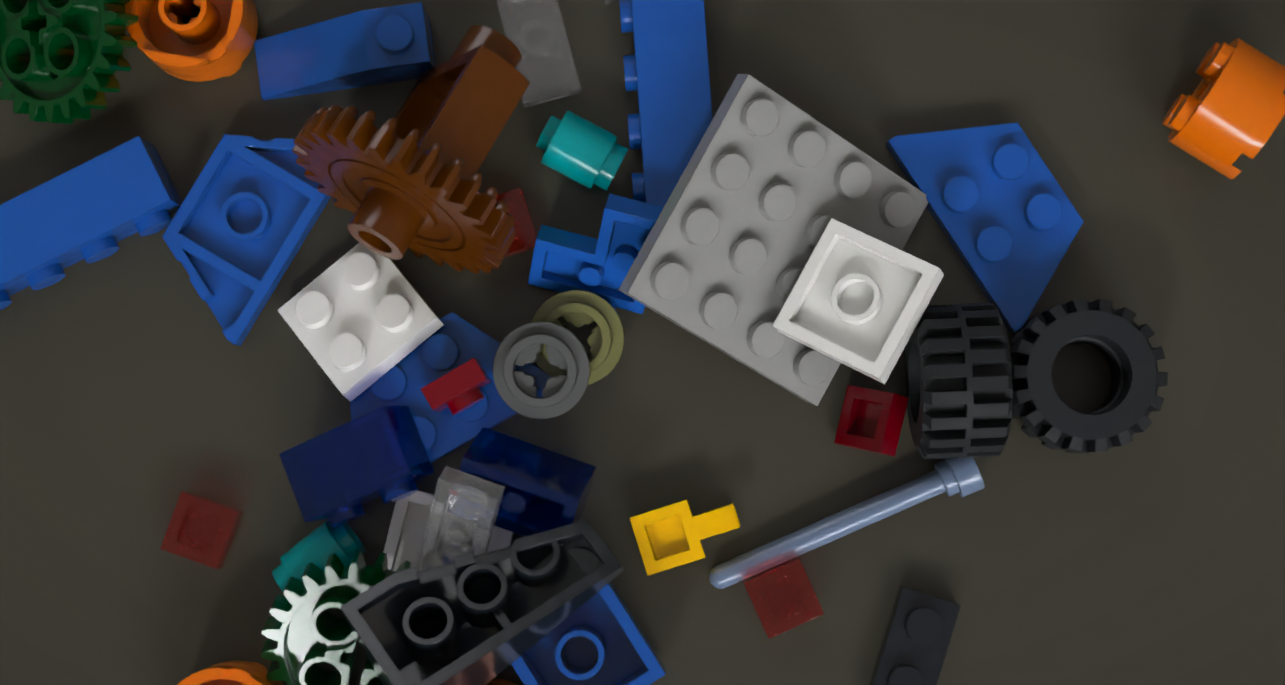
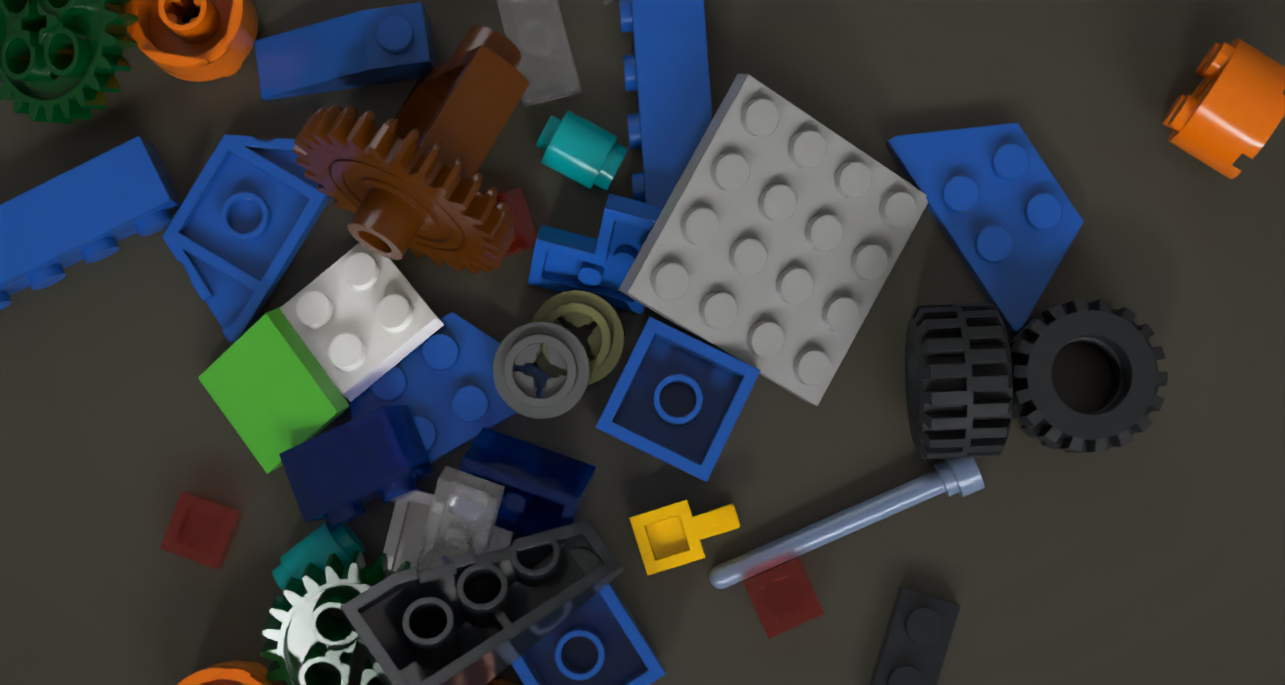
(273, 389): none -> bright green tile
(457, 388): dark red plate -> none
(677, 399): none -> blue brick
(858, 300): white plate -> none
(871, 420): dark red plate -> none

